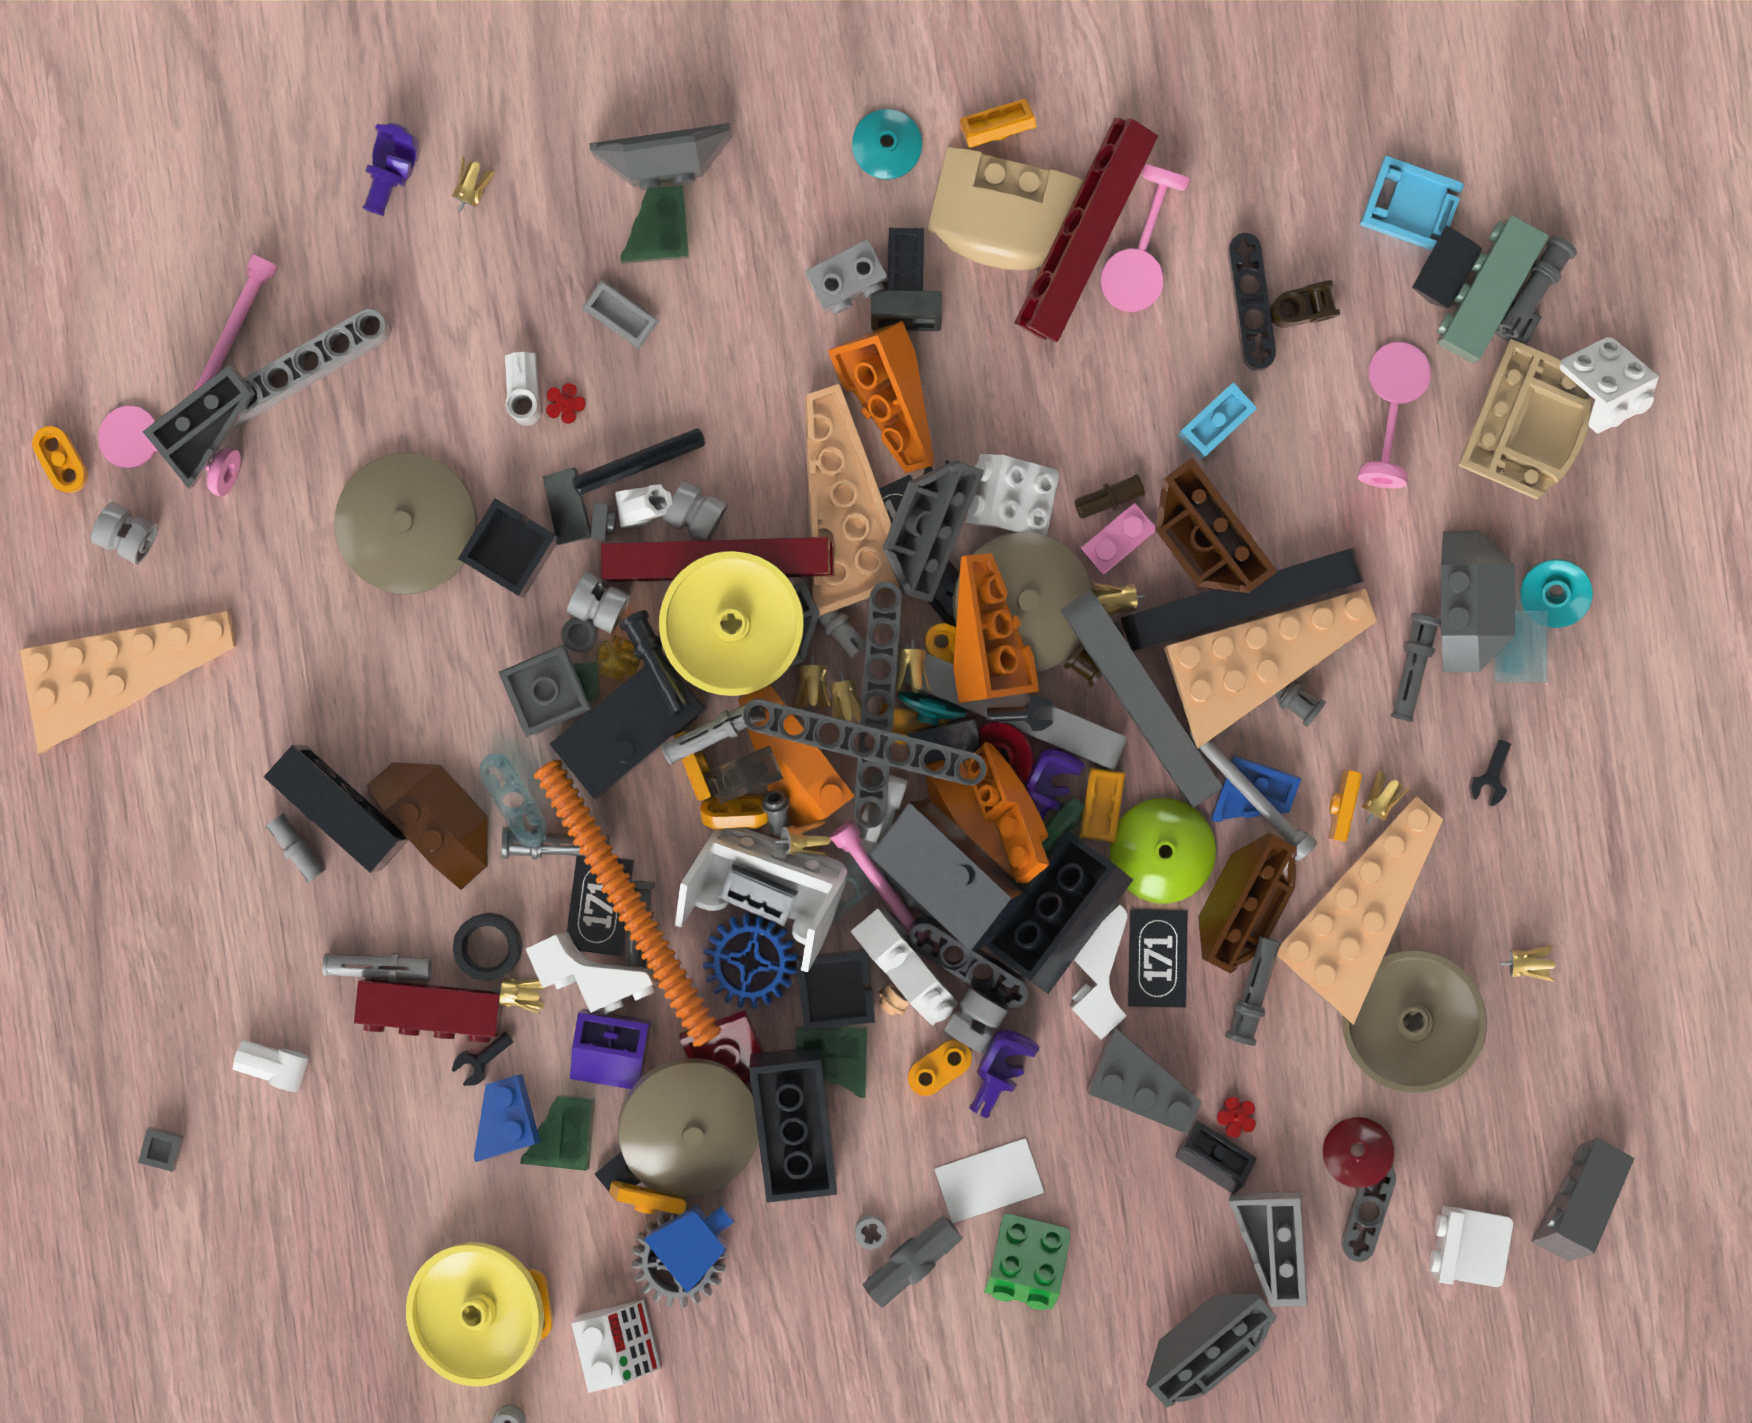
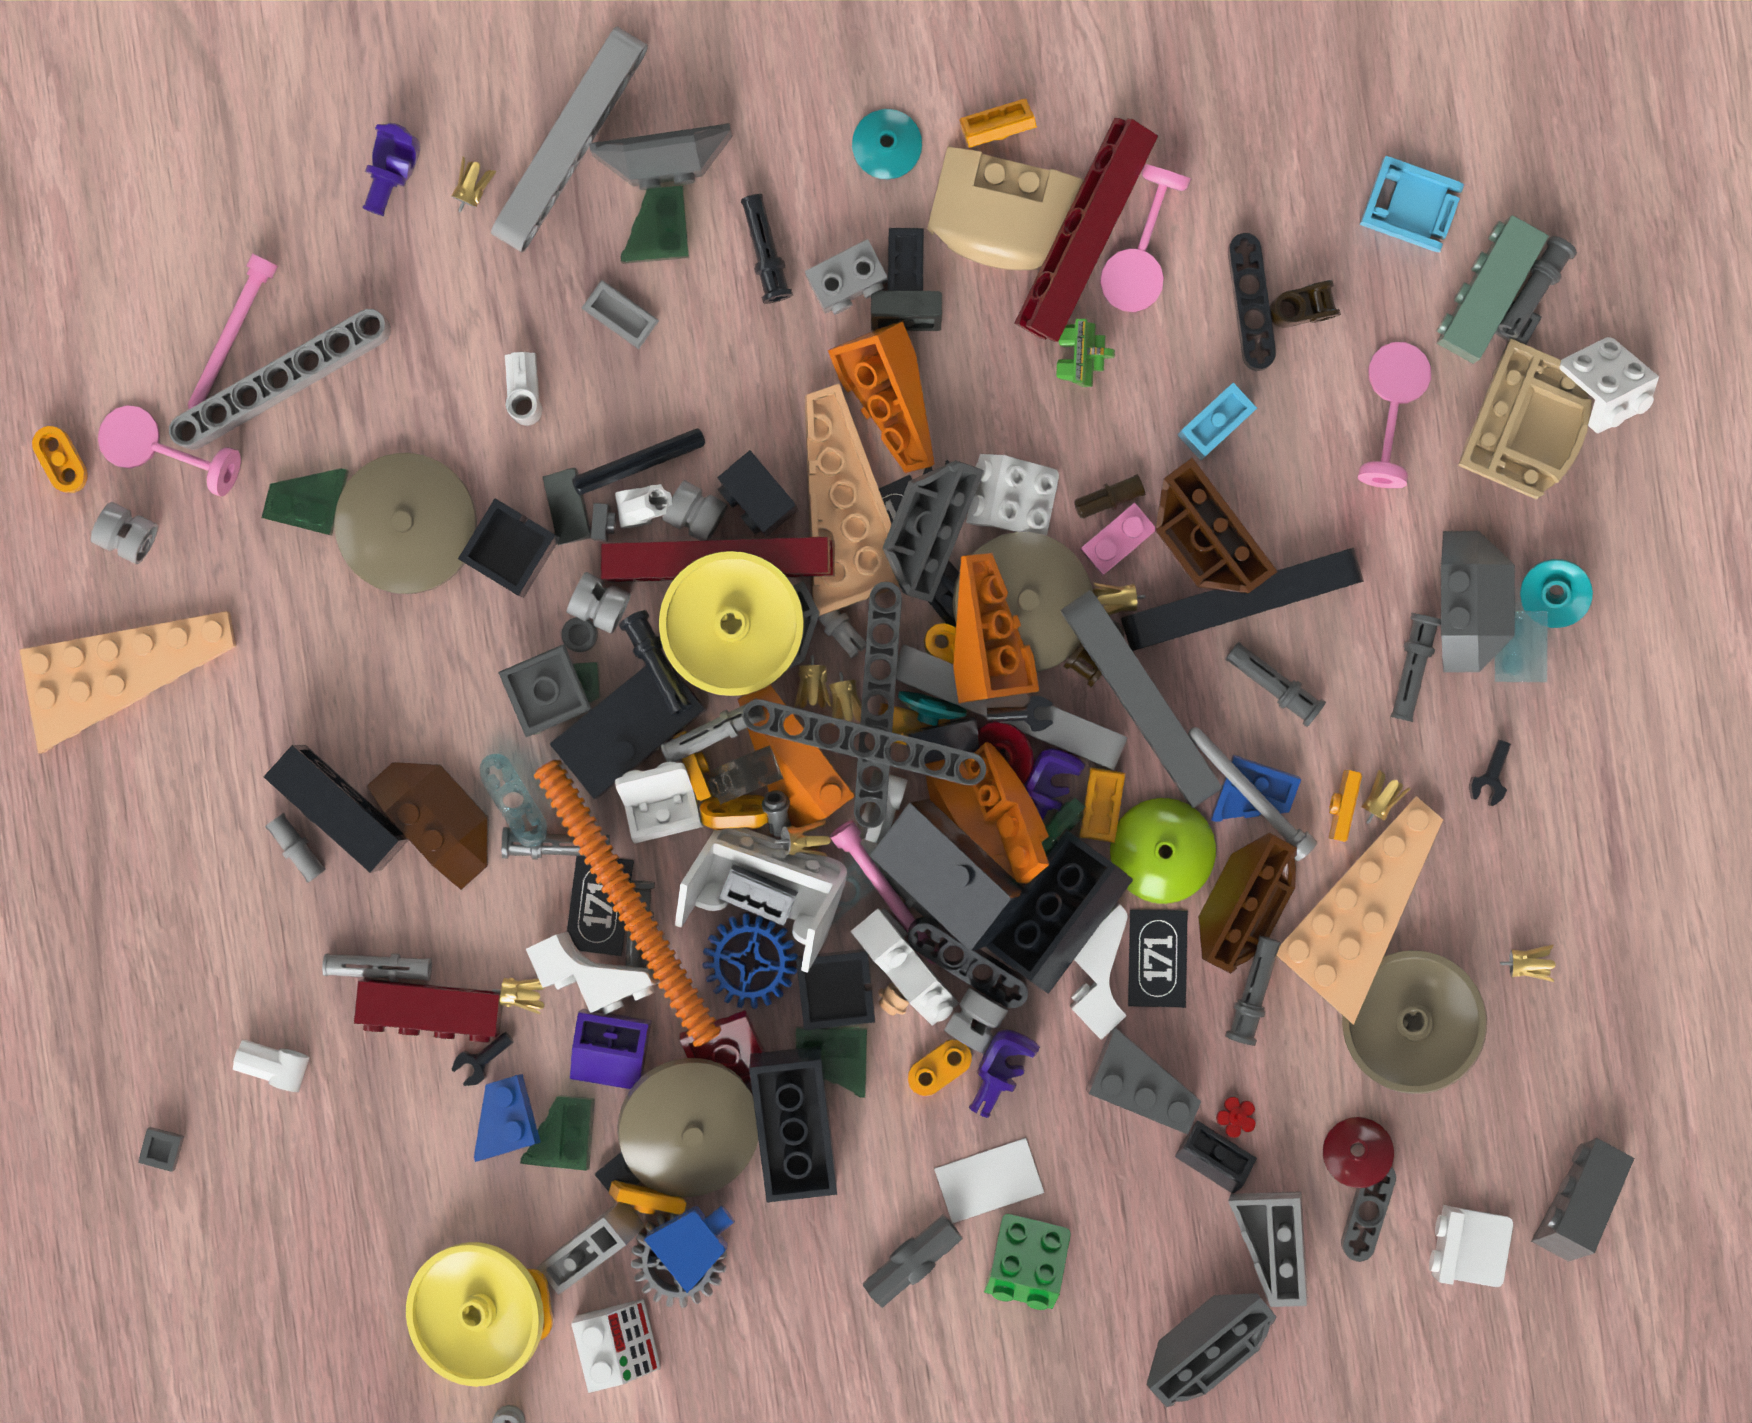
(200, 424): dark grey wedge -> none
(306, 501): none -> clear green wing
(461, 940): black tyre -> none
(564, 403): red plant -> none
(569, 139): none -> light grey beam
(591, 1246): none -> light grey slope
(617, 658): clear yellow gear -> none
(659, 801): none -> white bracket
(757, 493): none -> black piece
(769, 265): none -> black pin
(860, 1235): light grey bush -> none
(915, 660): pearl gold piece -> none
(1088, 353): none -> bright green hips
(1245, 665): light nougat wing -> none
(1446, 268): black slope -> none

